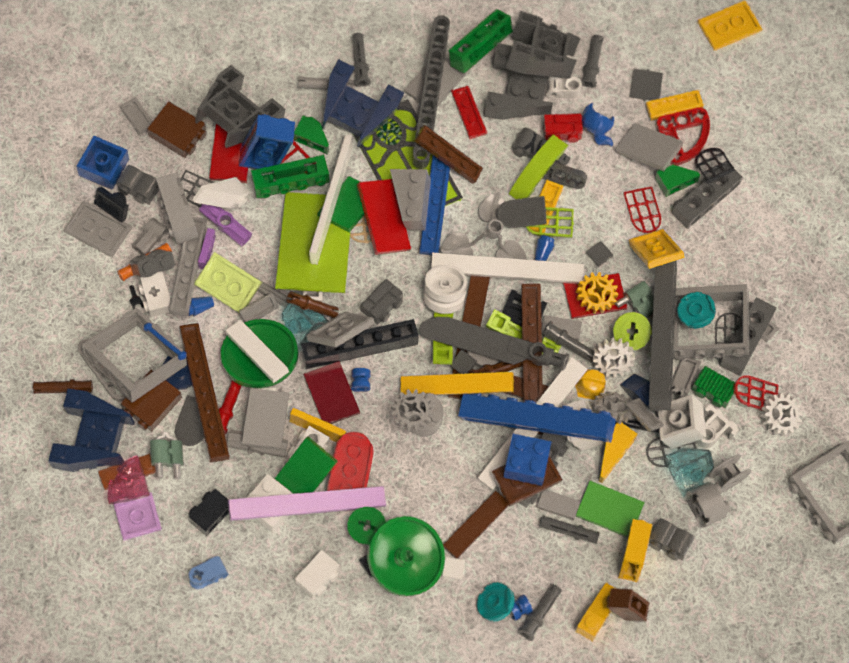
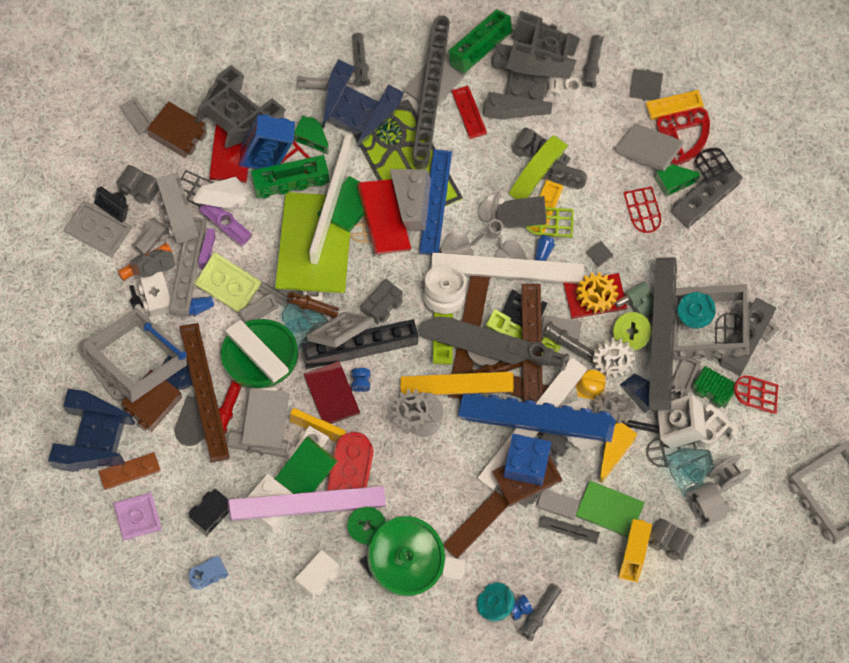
(62, 386): reddish brown pin -> none
(102, 162): blue brick -> none
(129, 483): clear pink brick -> none
(166, 453): sand green piece -> none
(448, 154): reddish brown tile -> none
(463, 362): dark grey tile -> none
(563, 126): red brick -> none
(595, 615): yellow slope -> none
(597, 125): blue hair -> none
(628, 604): reddish brown brick -> none
(644, 415): light grey tile -> none
(656, 248): yellow tile -> none
(729, 25): yellow tile -> none
(781, 414): white gear -> none

